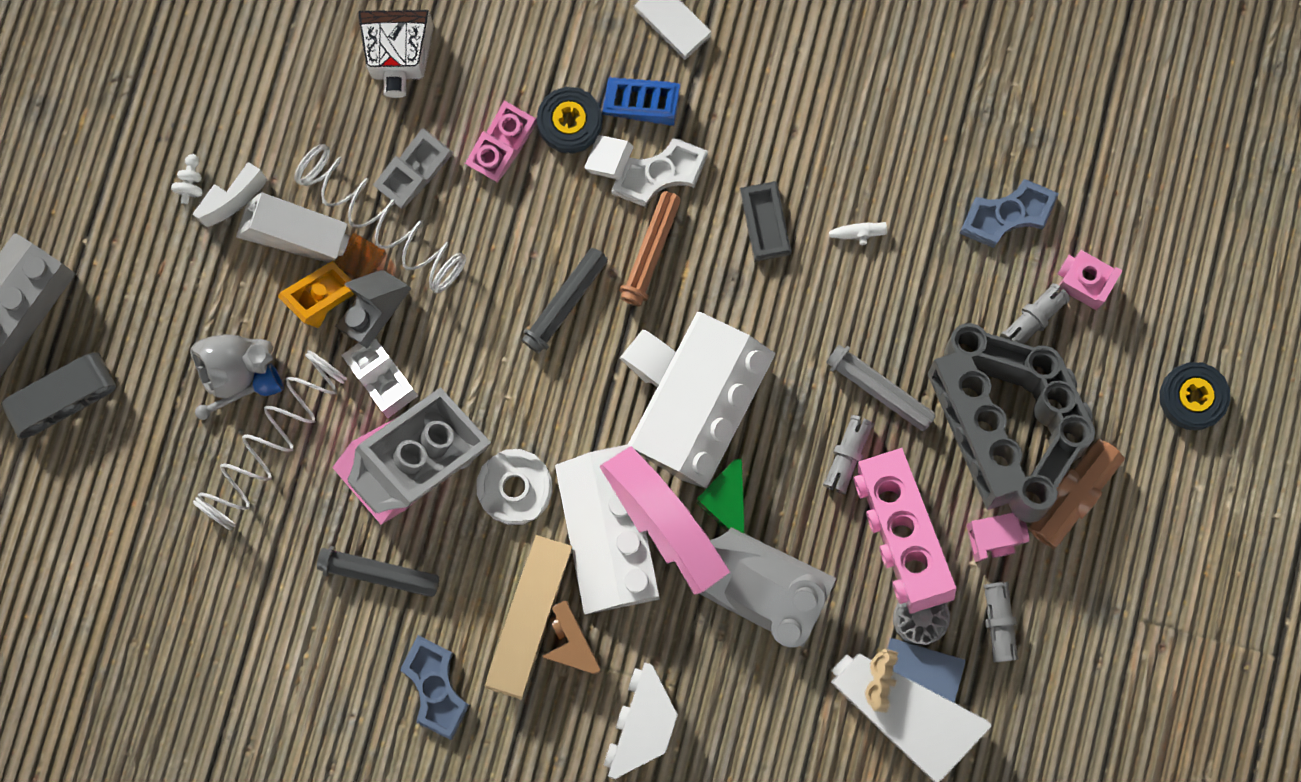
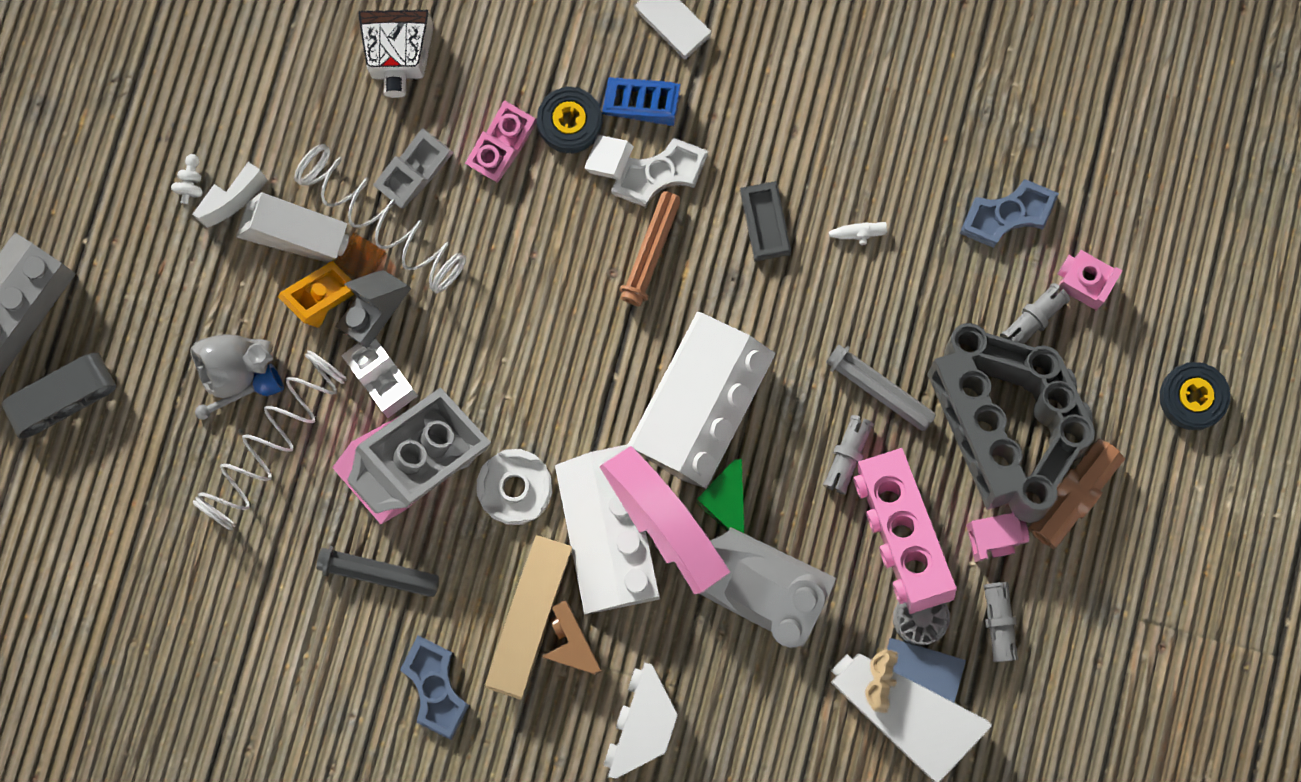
(564, 300): dark grey axle -> none
(648, 357): white slope -> none

